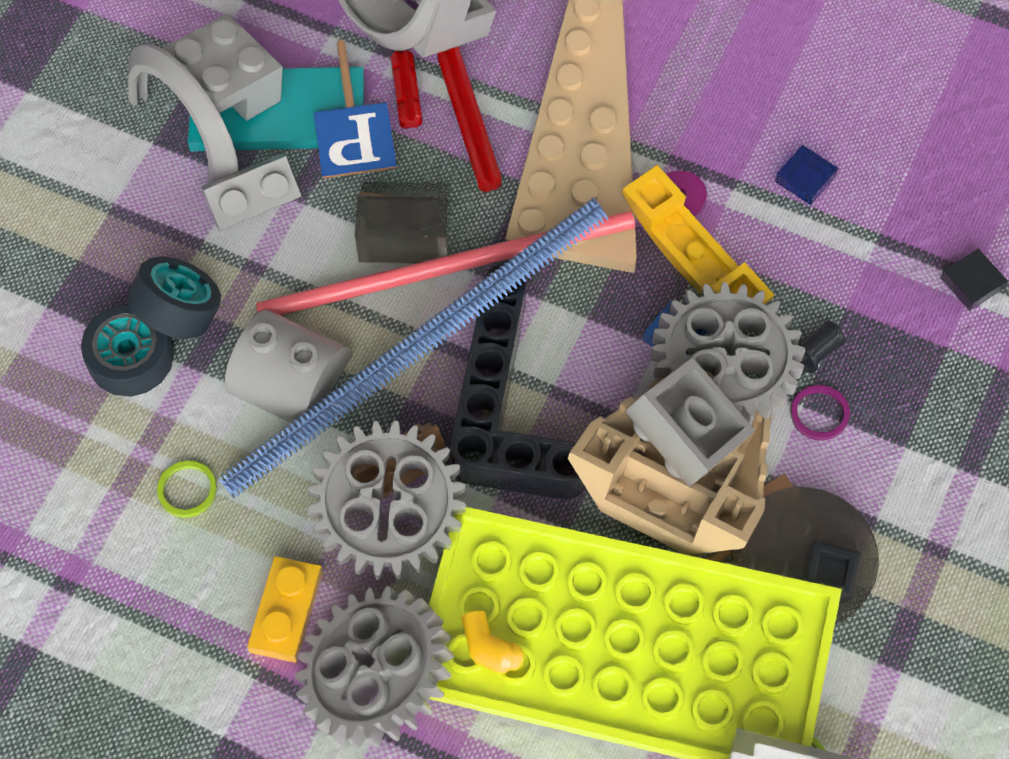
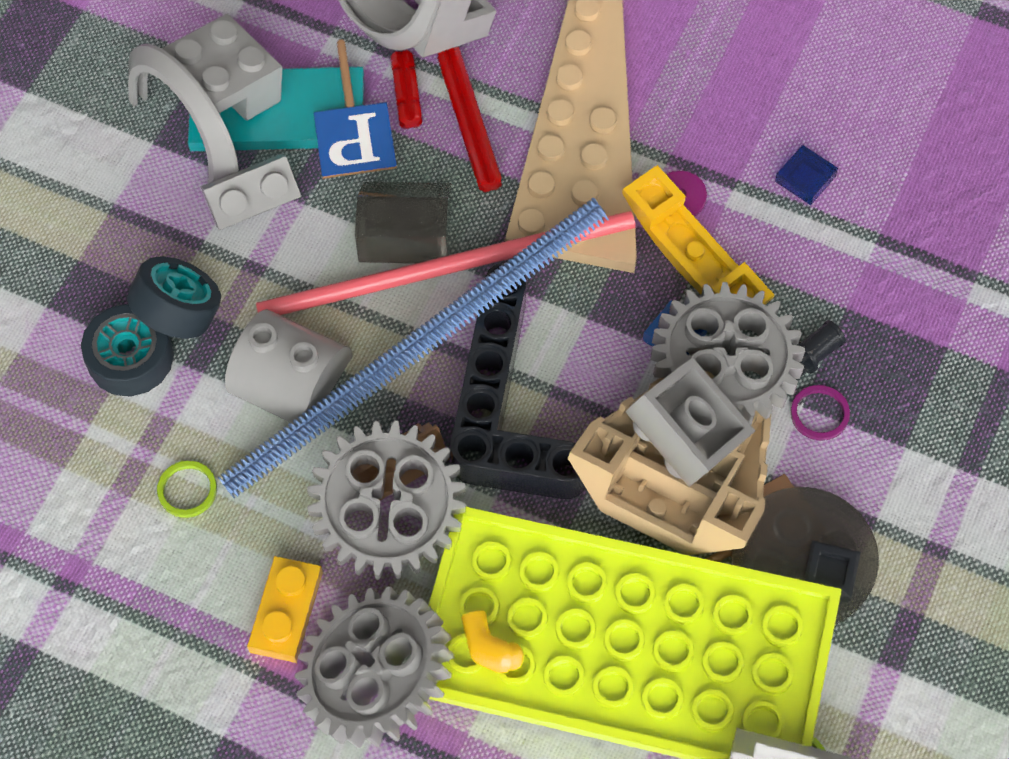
(974, 279): black tile -> none

